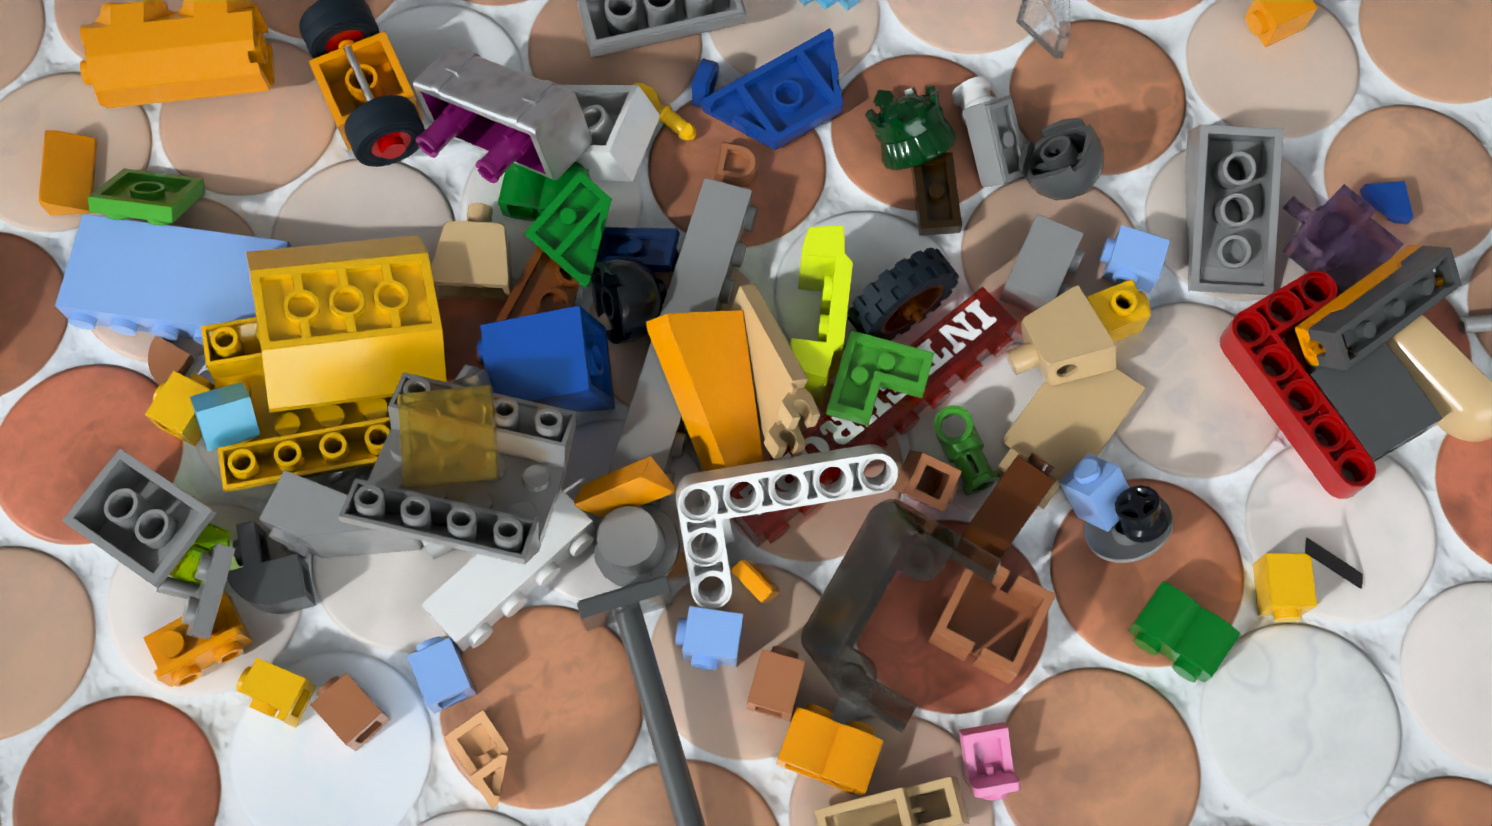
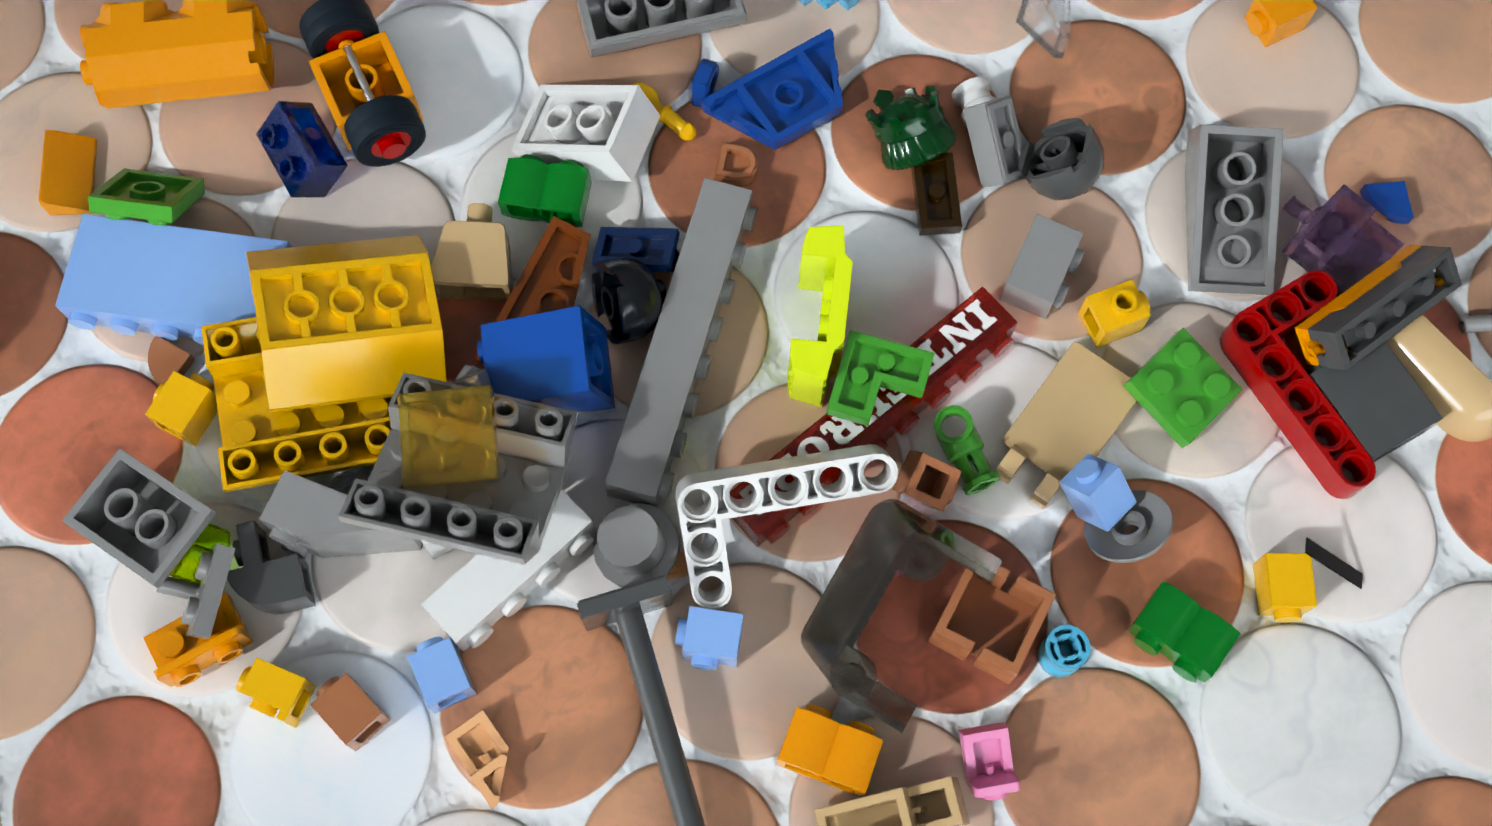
(225, 416): medium azure panel -> none
(301, 149): none -> clear blue brick
(500, 113): flat silver piece -> none
(573, 227): green wing -> none
(627, 486): light orange slope -> none
(712, 383): light orange slope -> none
(756, 580): light orange tile -> none
(775, 377): tan tile -> none
(776, 683): nougat brick -> none
(903, 295): black wheel -> none
(1010, 504): reddish brown brick -> none
(1057, 658): none -> medium azure wheel
(1064, 341): tan torso -> none
(1134, 257): light blue brick -> none
(1141, 513): black wheel -> none
(1182, 387): none -> bright green plate

